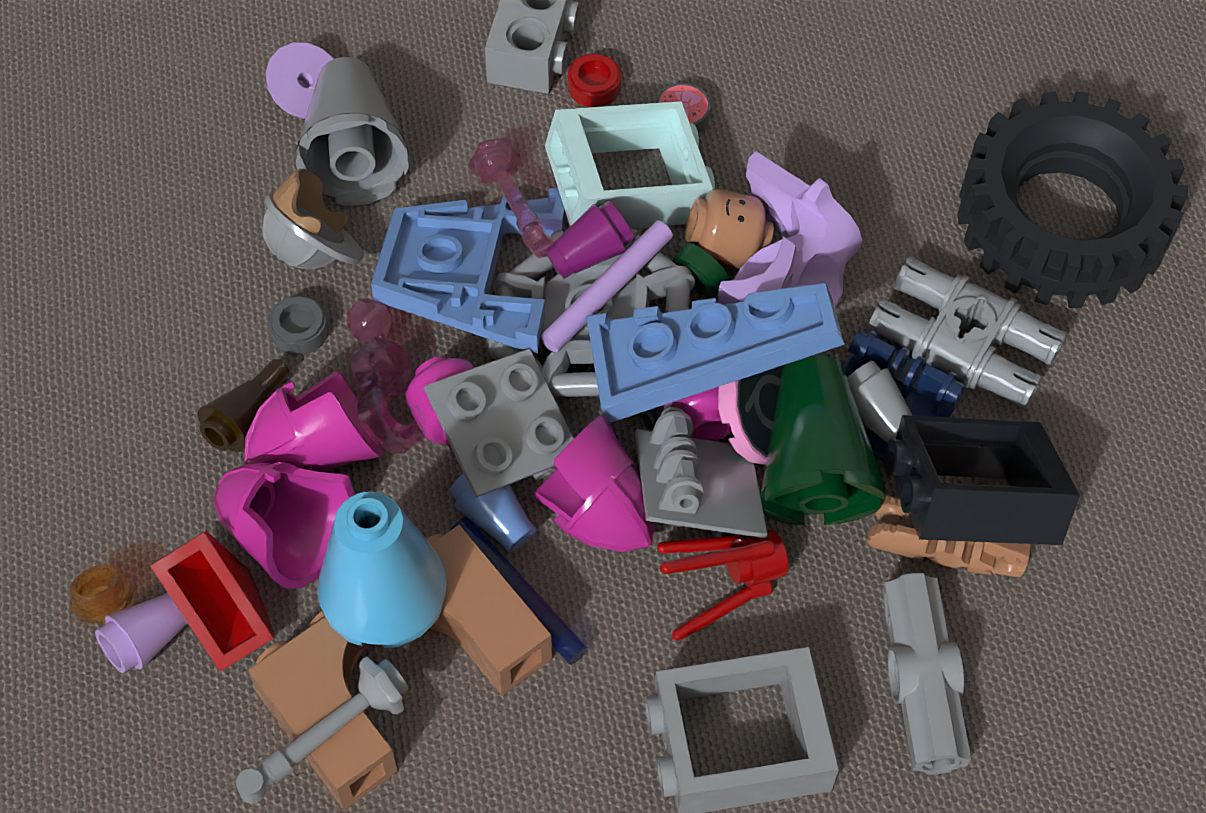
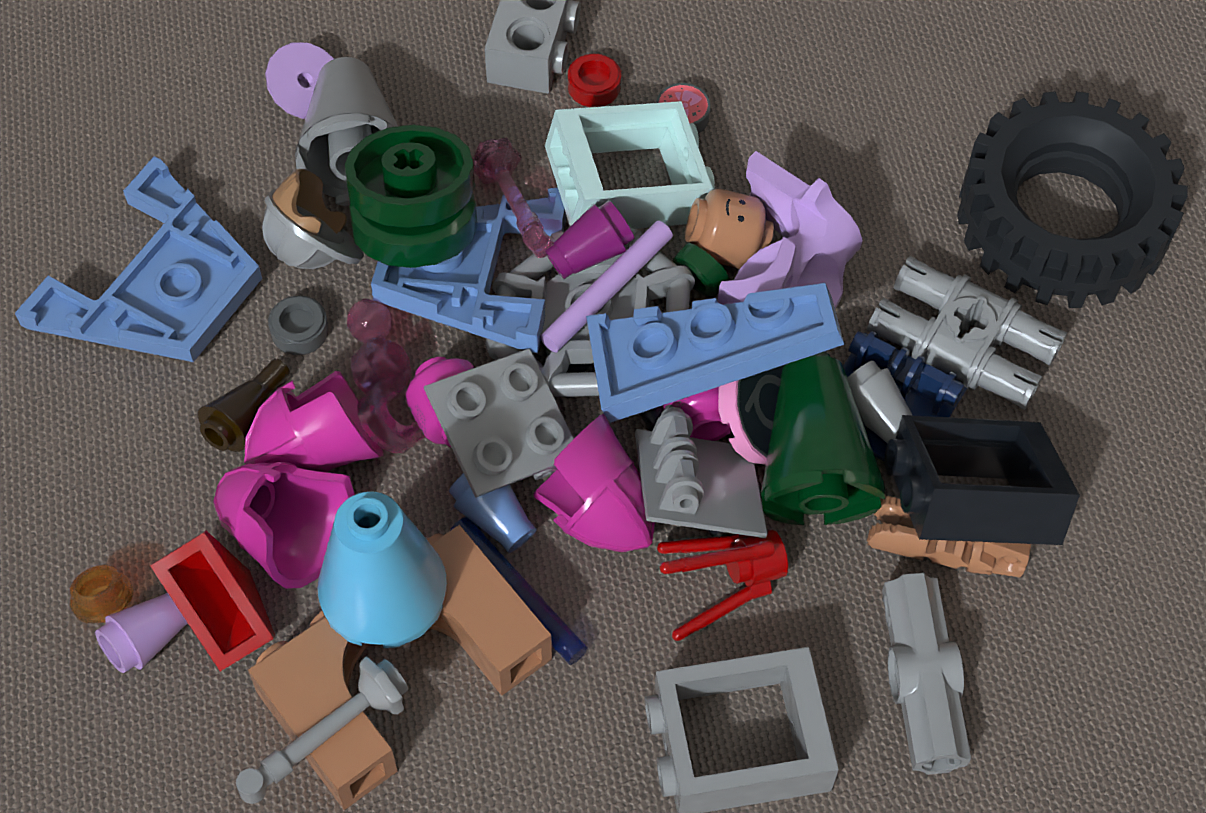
(169, 294): none -> medium blue wing
(411, 195): none -> dark green wheel

